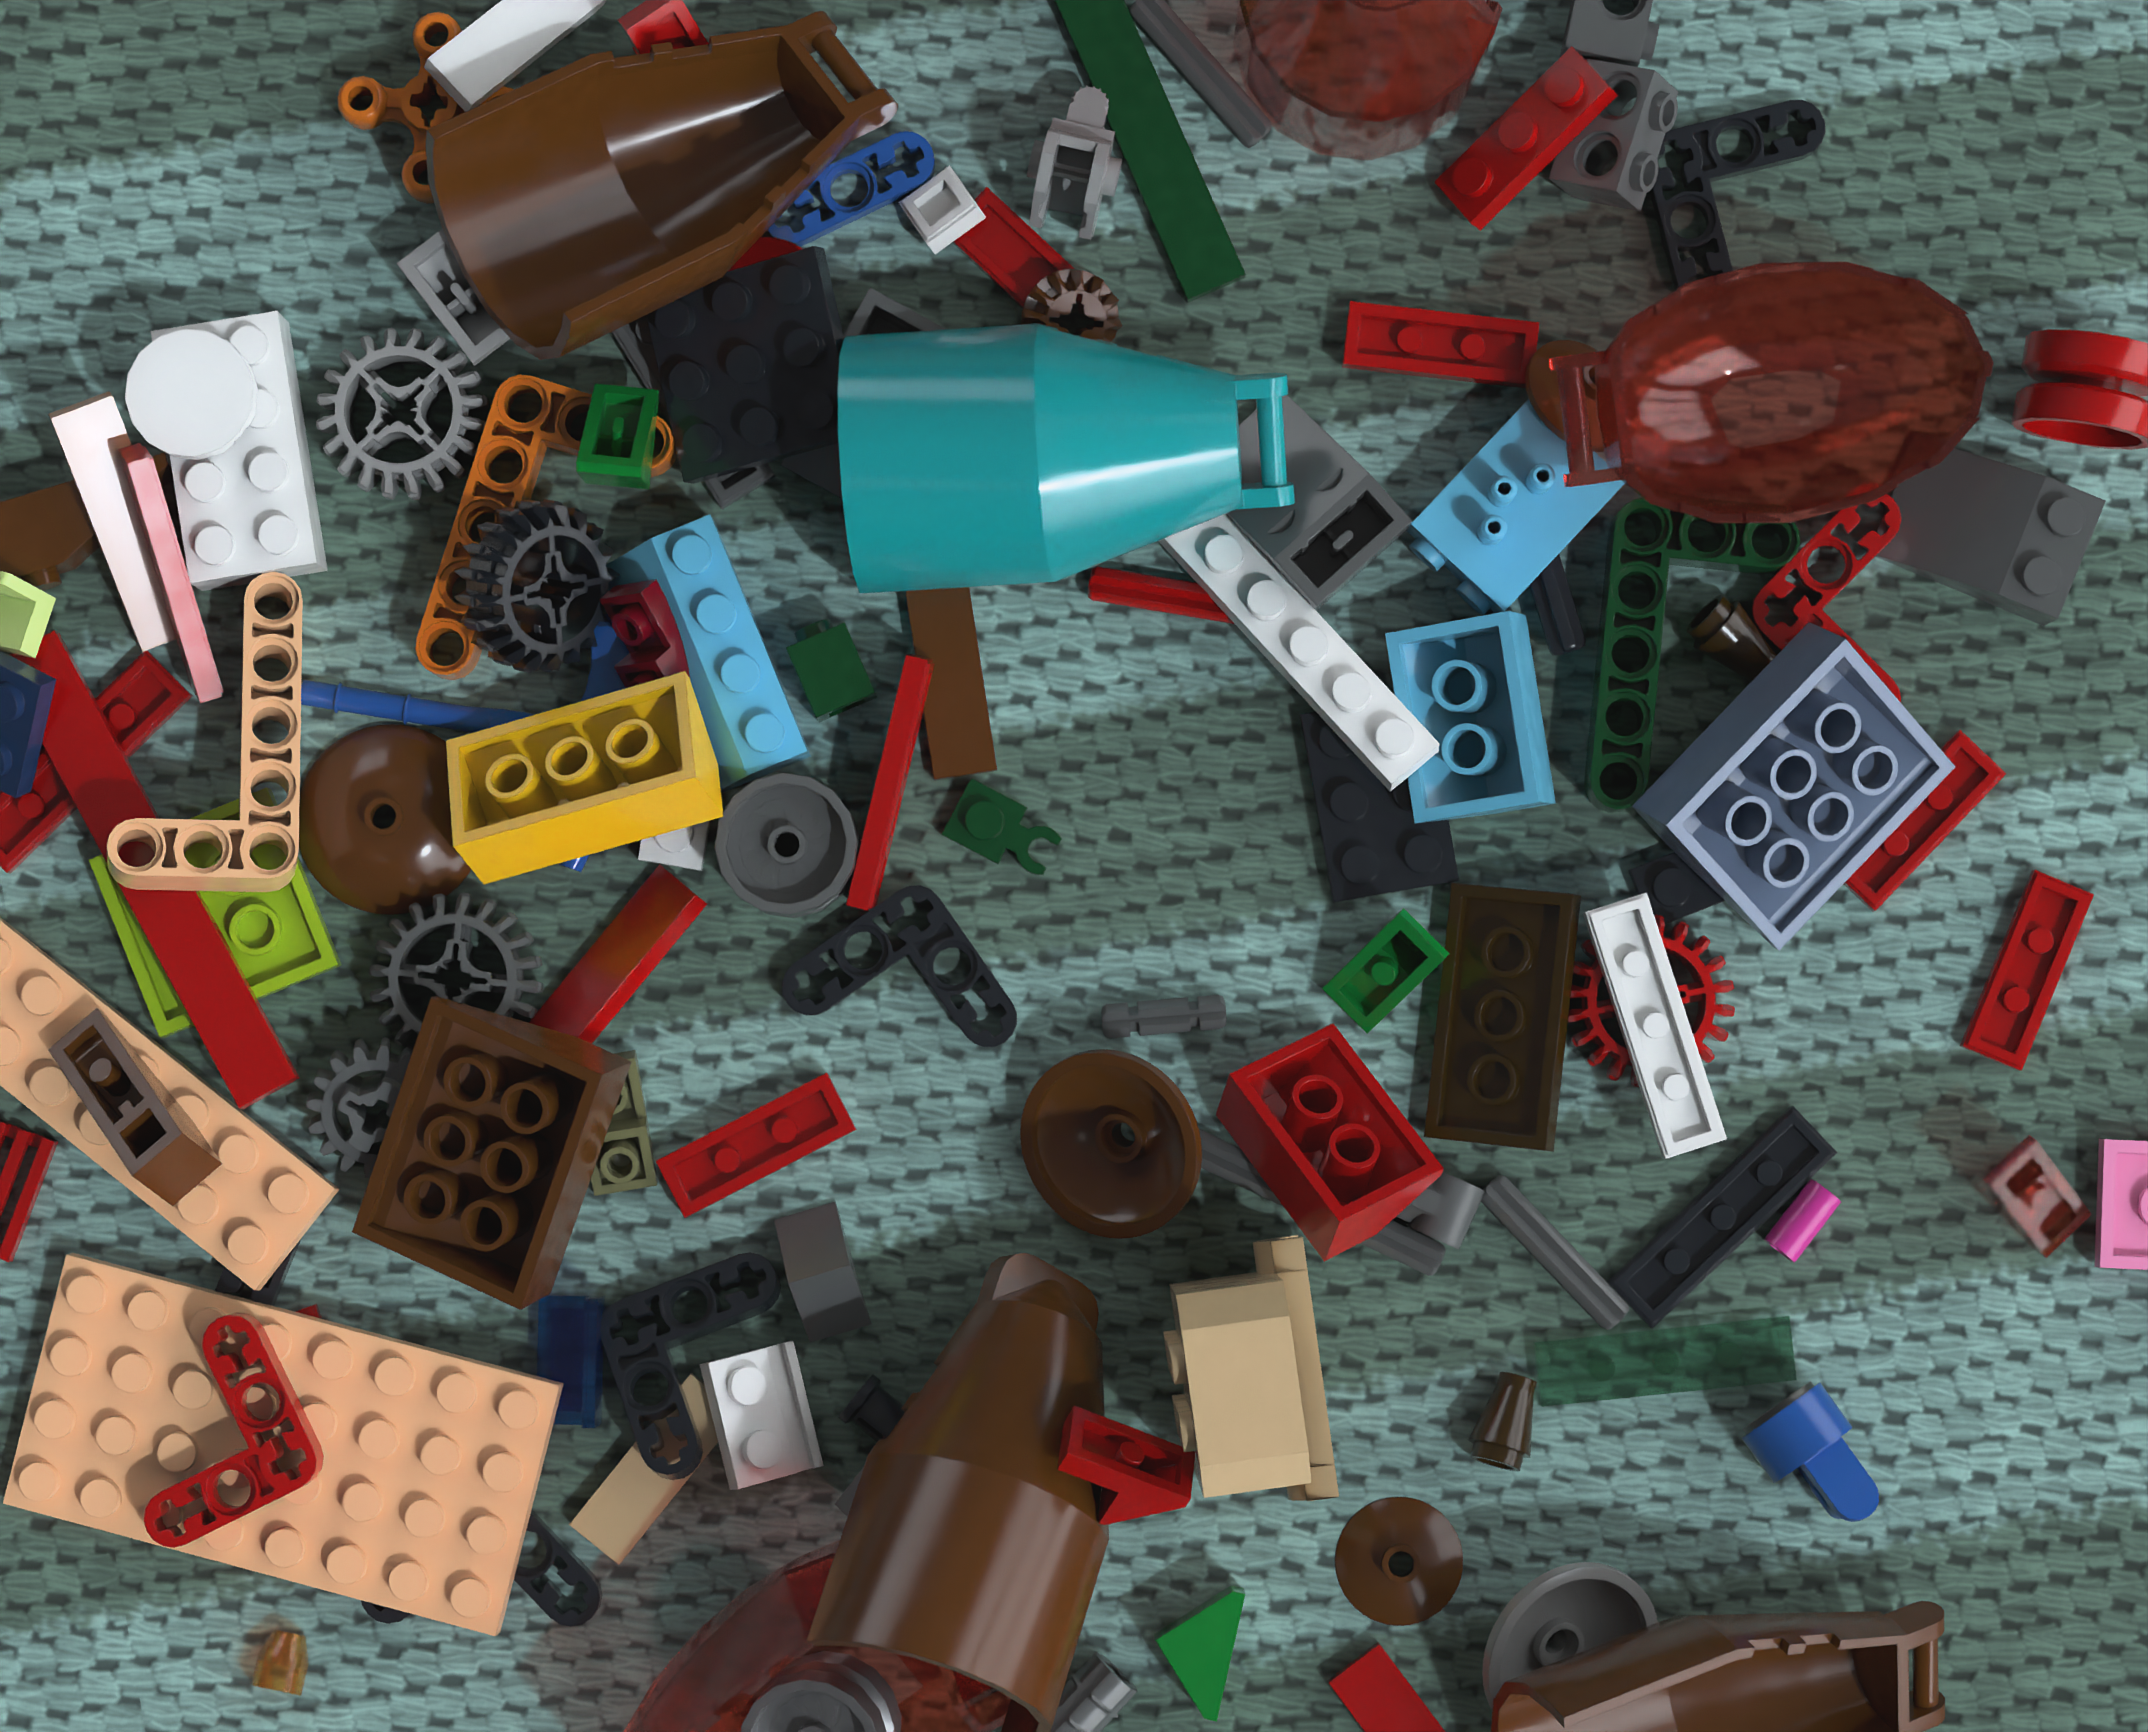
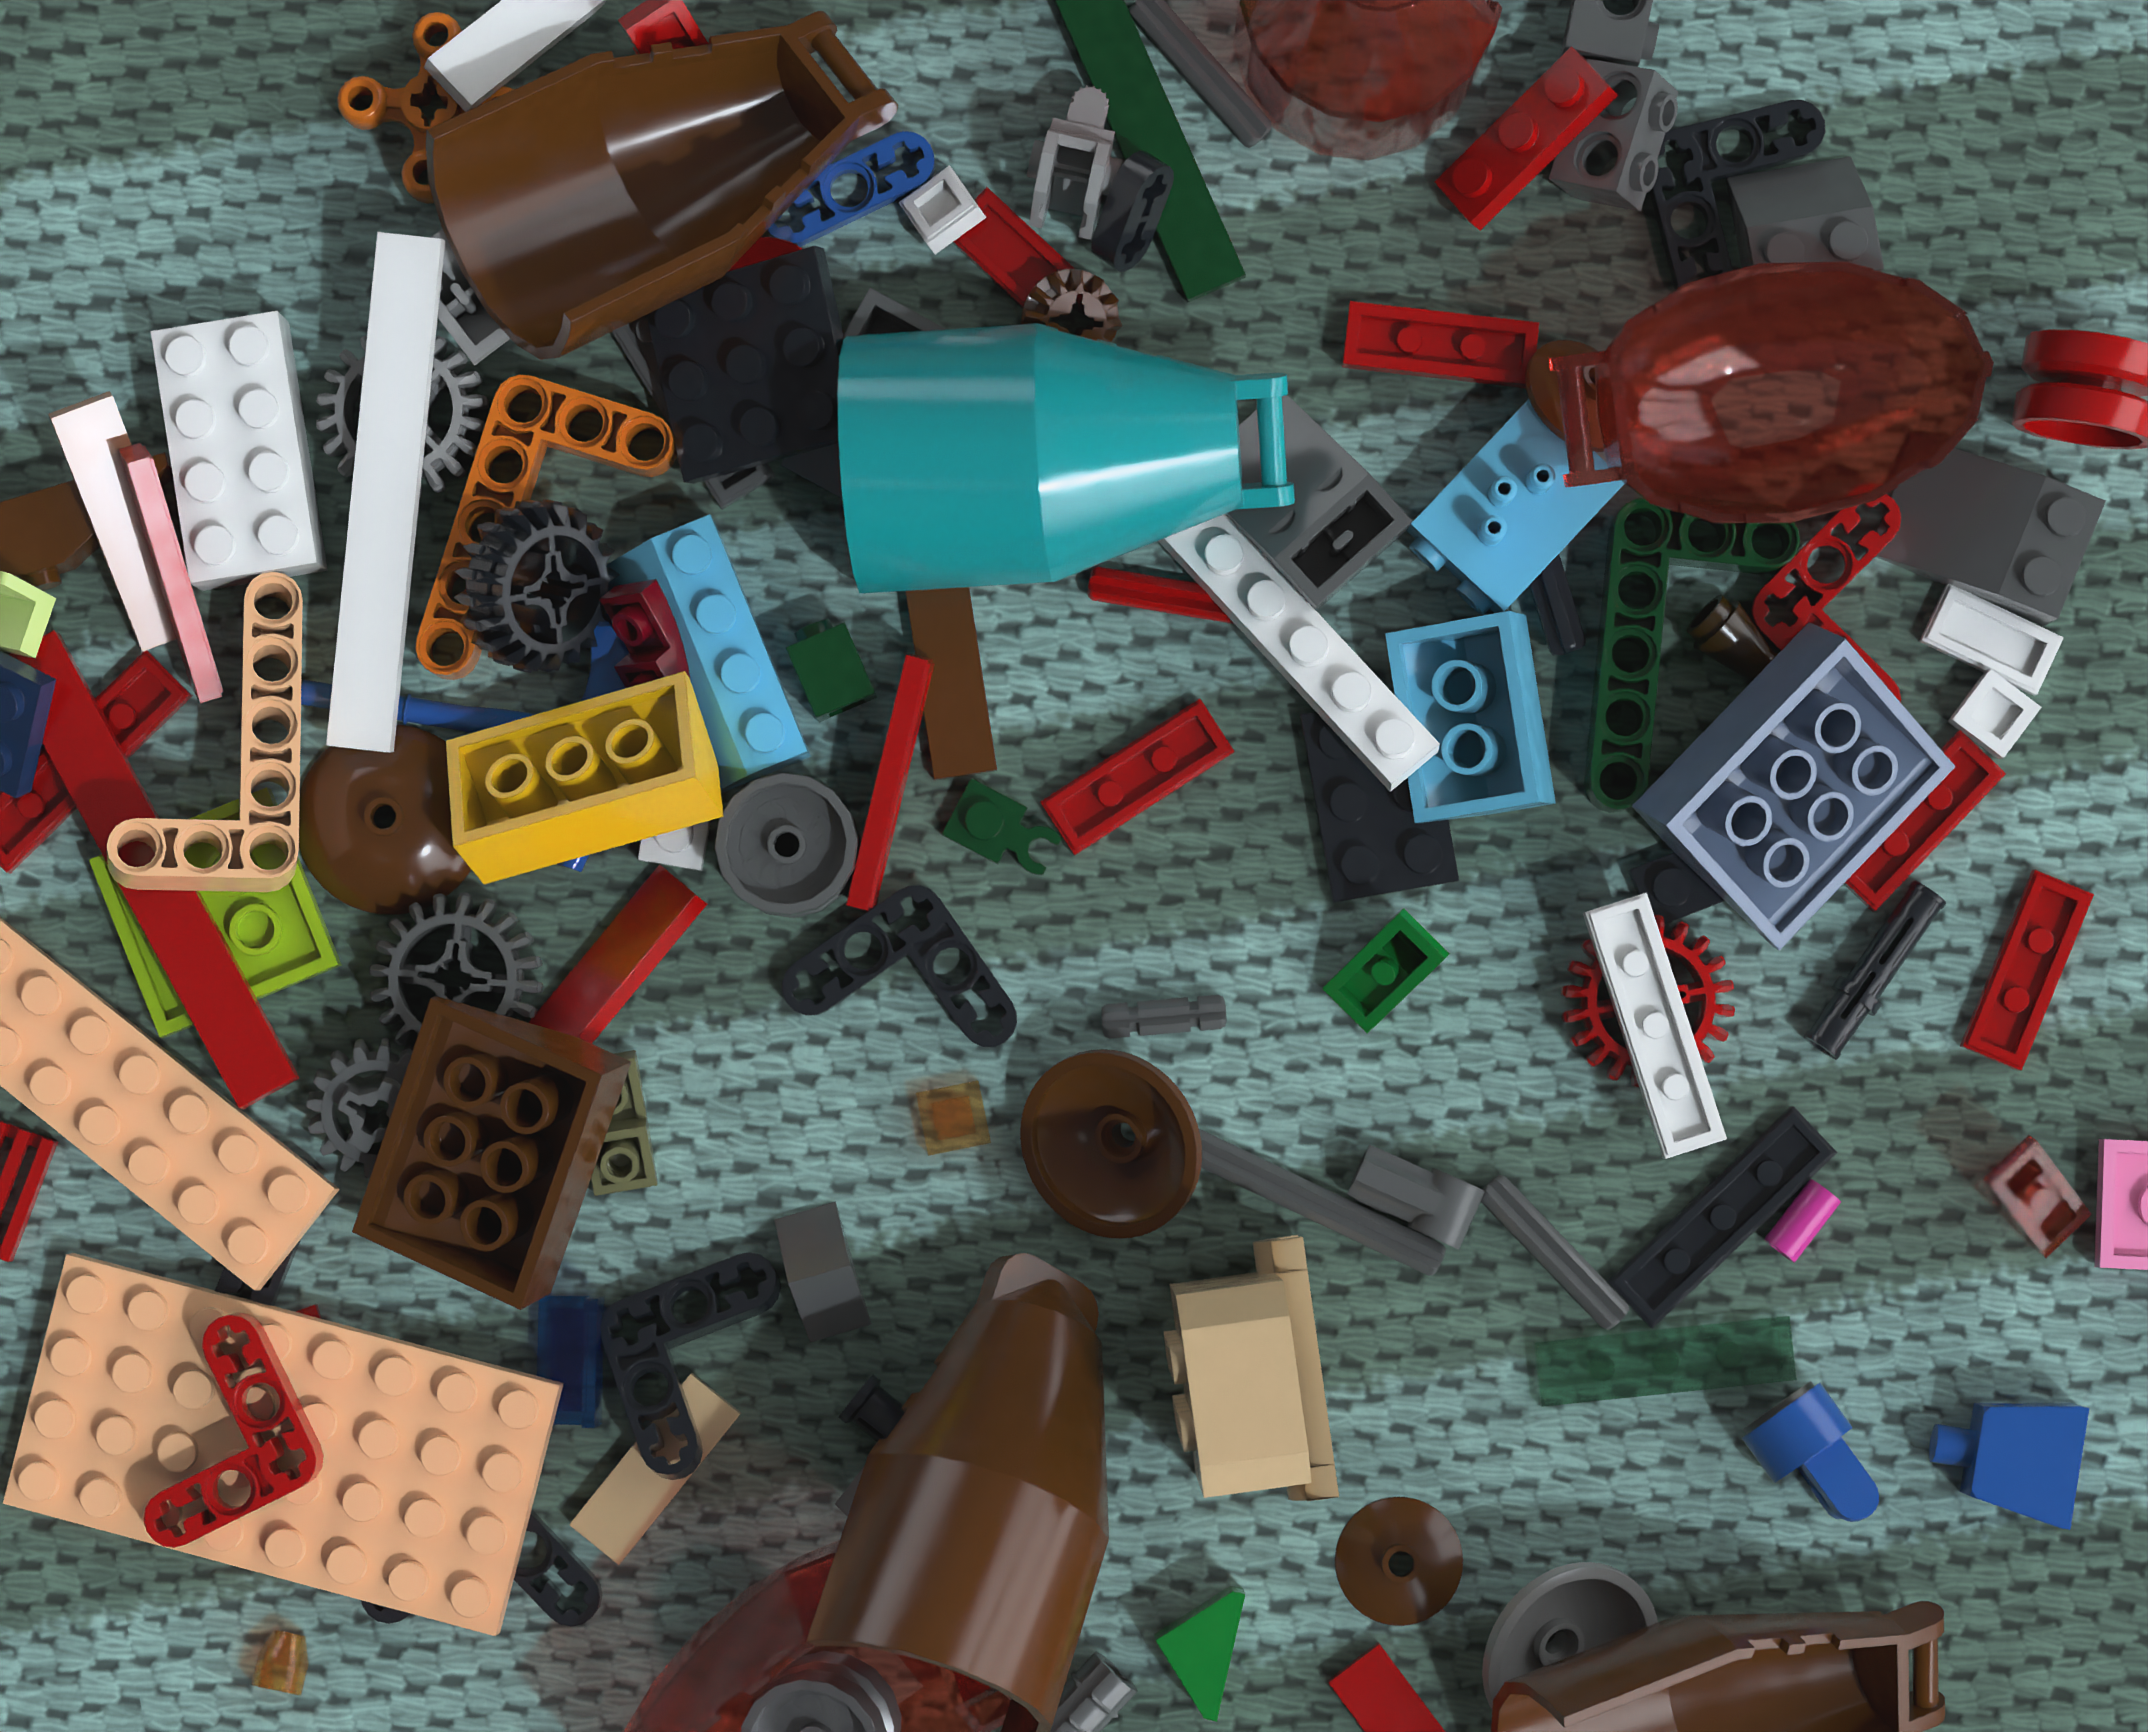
(134, 1109): reddish brown slope -> none
(191, 394): white tile -> none
(385, 492): none -> white tile
(619, 437): green slope -> none
(756, 1145): red plate -> none
(761, 1415): white plate -> none
(953, 1117): none -> clear orange plate
(1132, 211): none -> black beam
(1135, 1469): red slope -> none
(1137, 777): none -> red tile
(1327, 1140): red slope -> none
(1502, 1016): dark brown plate -> none
(1505, 1425): dark brown cone -> none
(1805, 215): none -> dark grey slope
(1830, 1031): none -> black pin
(1991, 639): none -> white tile
(1994, 714): none -> white plate
(2018, 1456): none -> blue torso

